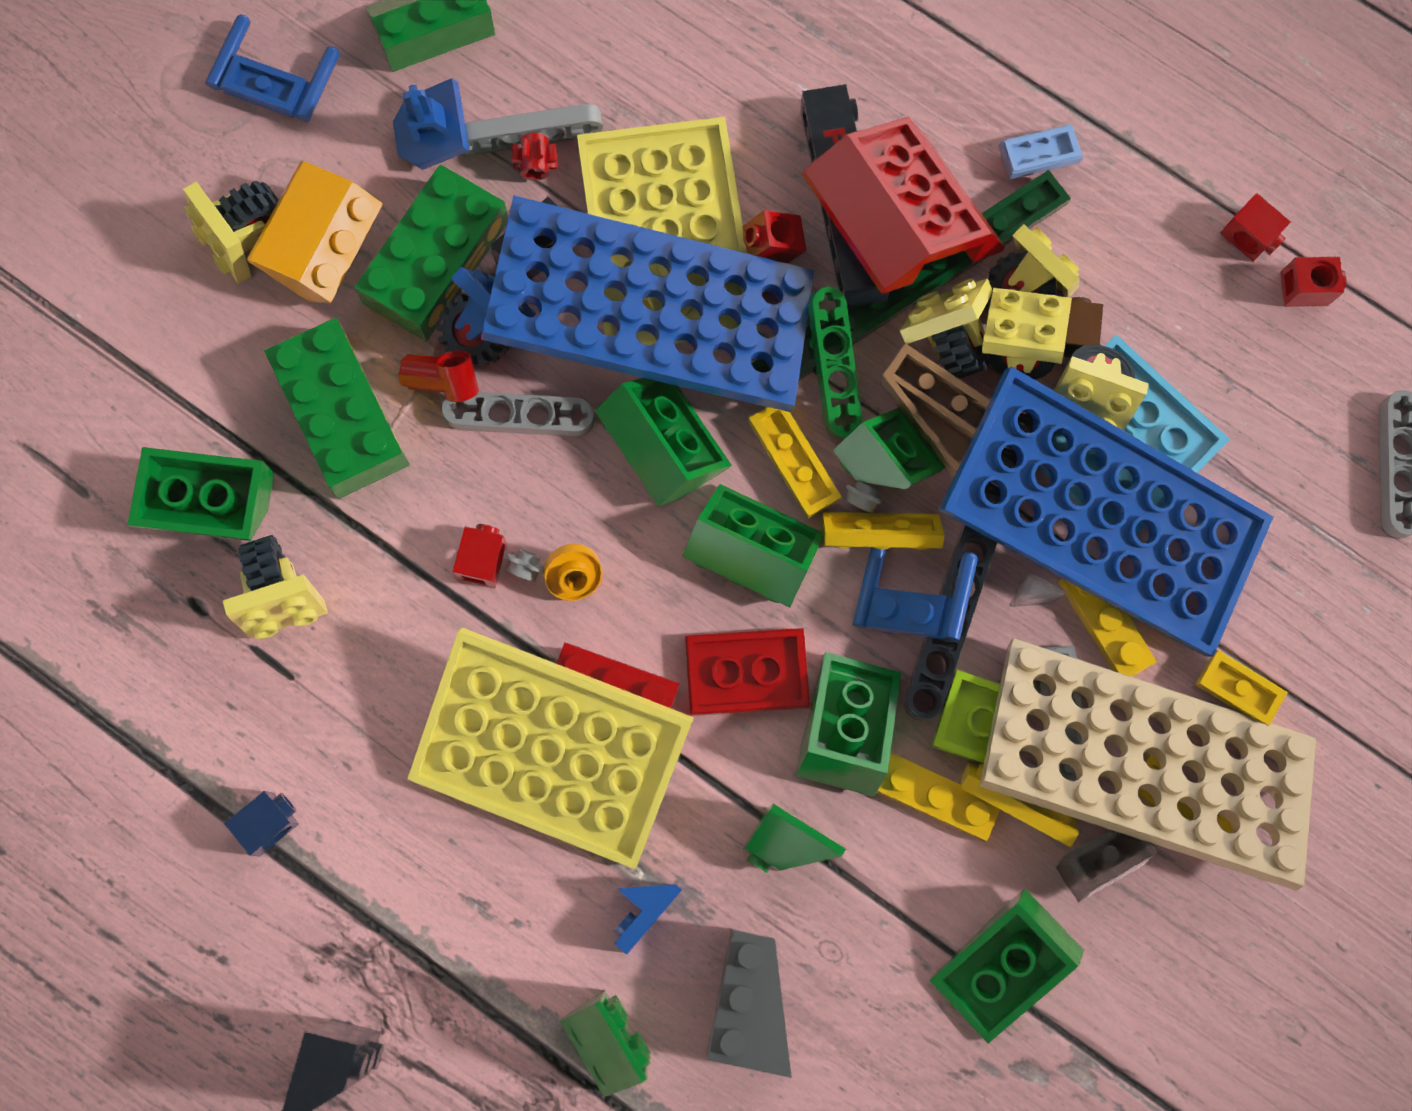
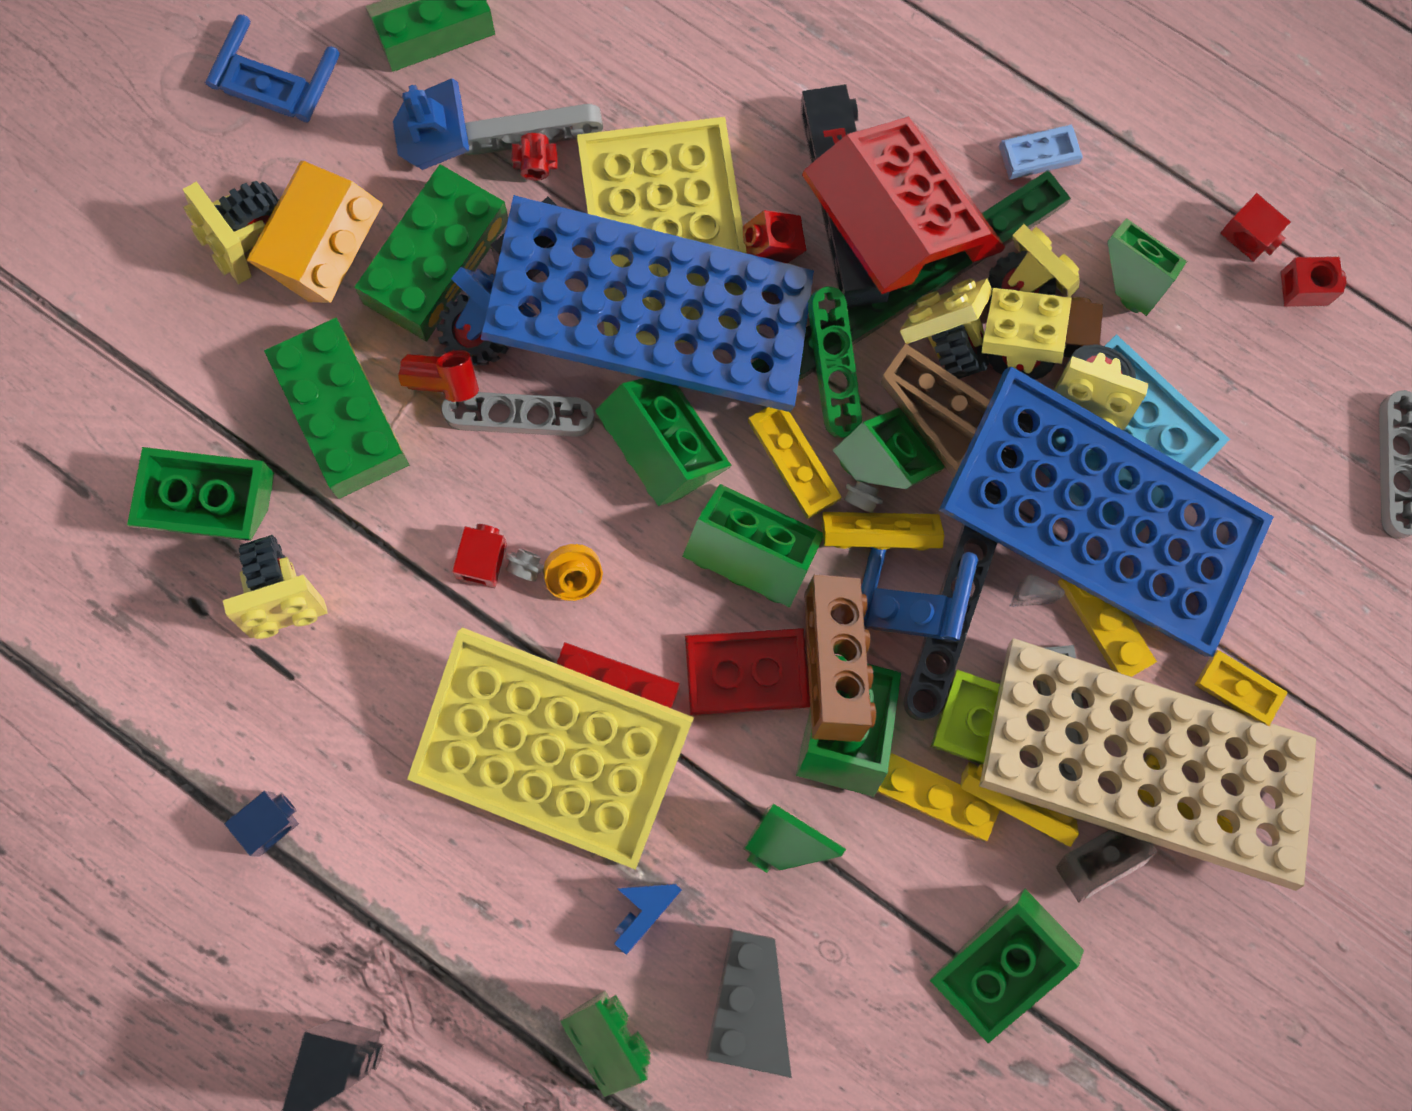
(832, 714): none -> brick
(1141, 267): none -> green slope

